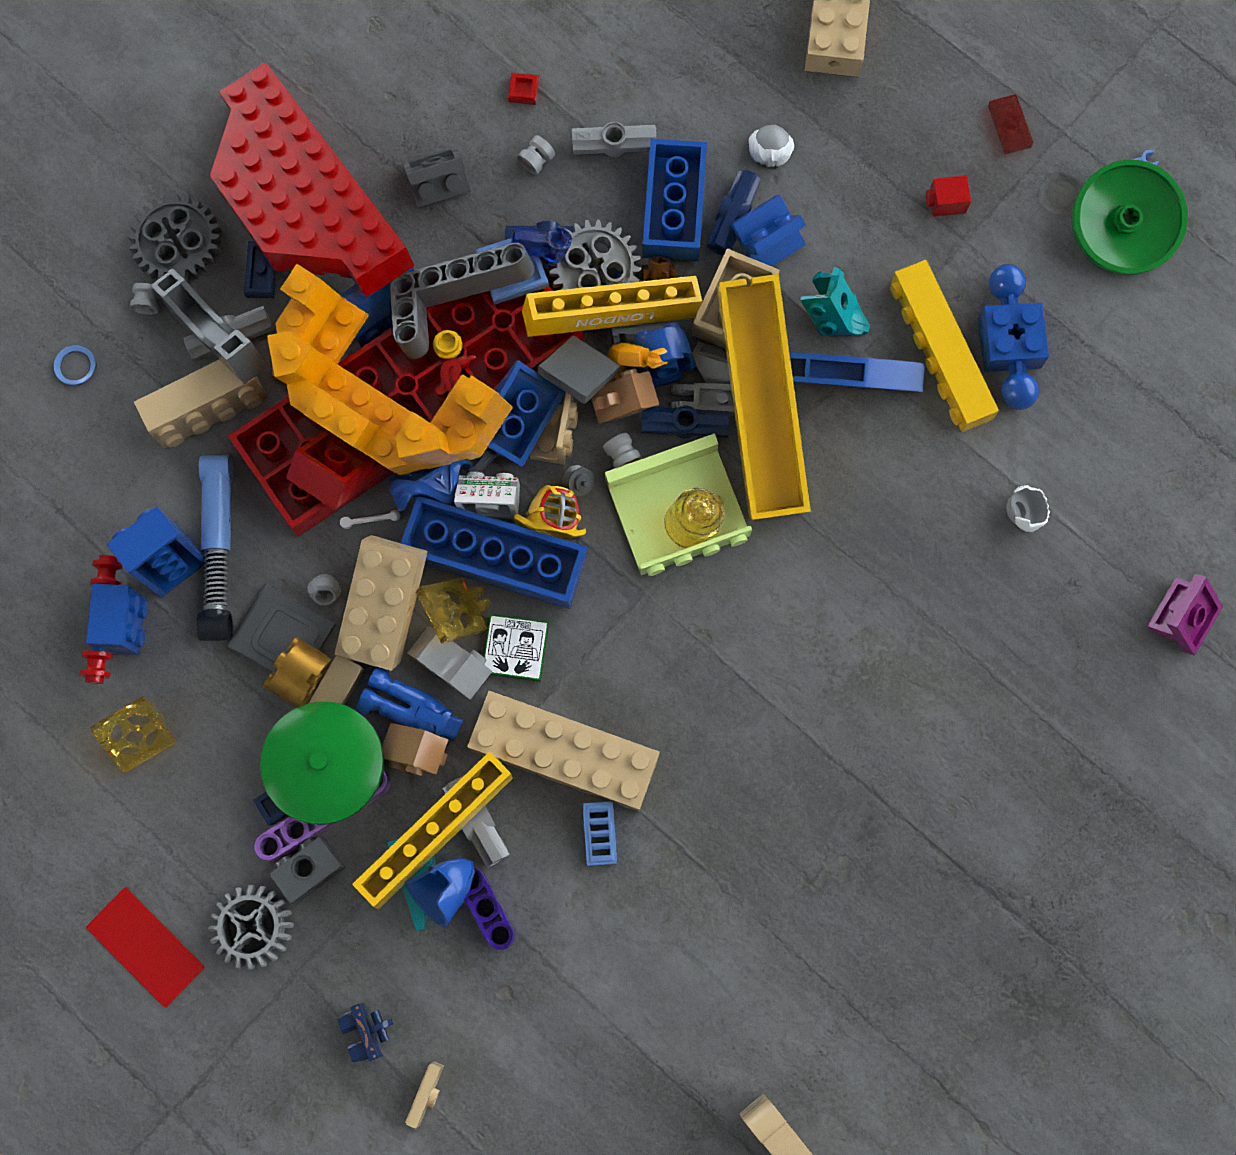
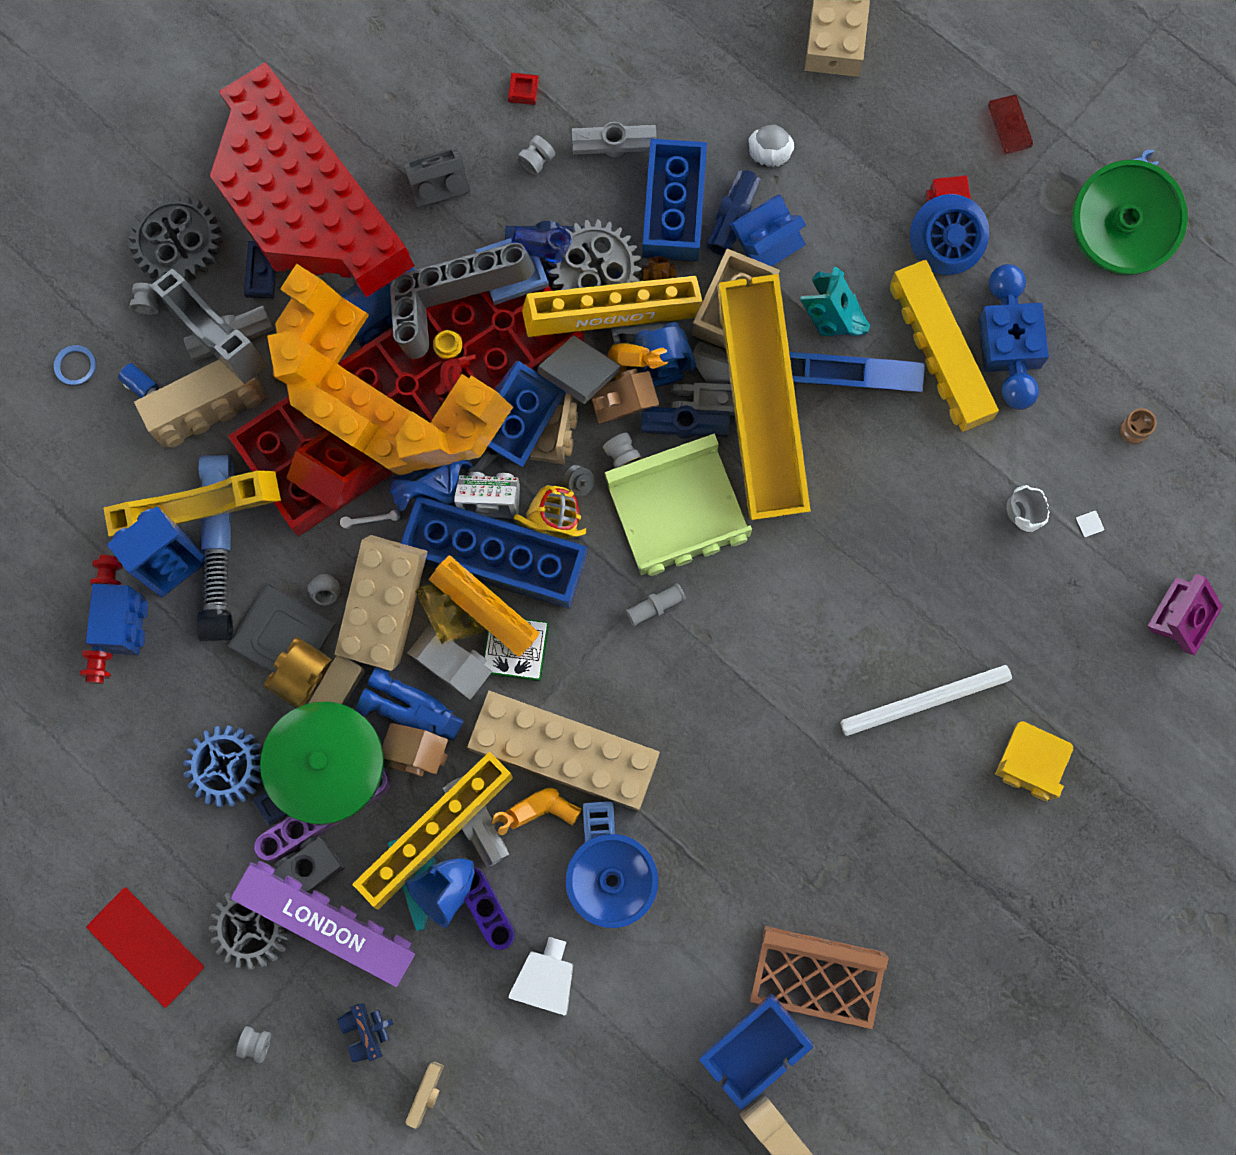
(128, 761): clear yellow piece -> none
(137, 381): none -> blue piece
(204, 502): none -> yellow arch
(213, 772): none -> medium blue gear
(253, 1044): none -> light grey wheel
(324, 924): none -> medium lavender brick
(484, 606): none -> light orange fence
(534, 806): none -> light orange arm
(545, 979): none -> white torso
(618, 904): none -> blue dish
(655, 604): none -> light grey pin
(691, 522): clear yellow helmet -> none
(755, 1050): none -> blue piece
(823, 950): none -> nougat fence
(926, 700): none -> white axle
(949, 234): none -> blue piece
(1035, 761): none -> yellow bracket
(1090, 523): none -> white sticker
(1141, 420): none -> medium nougat wheel

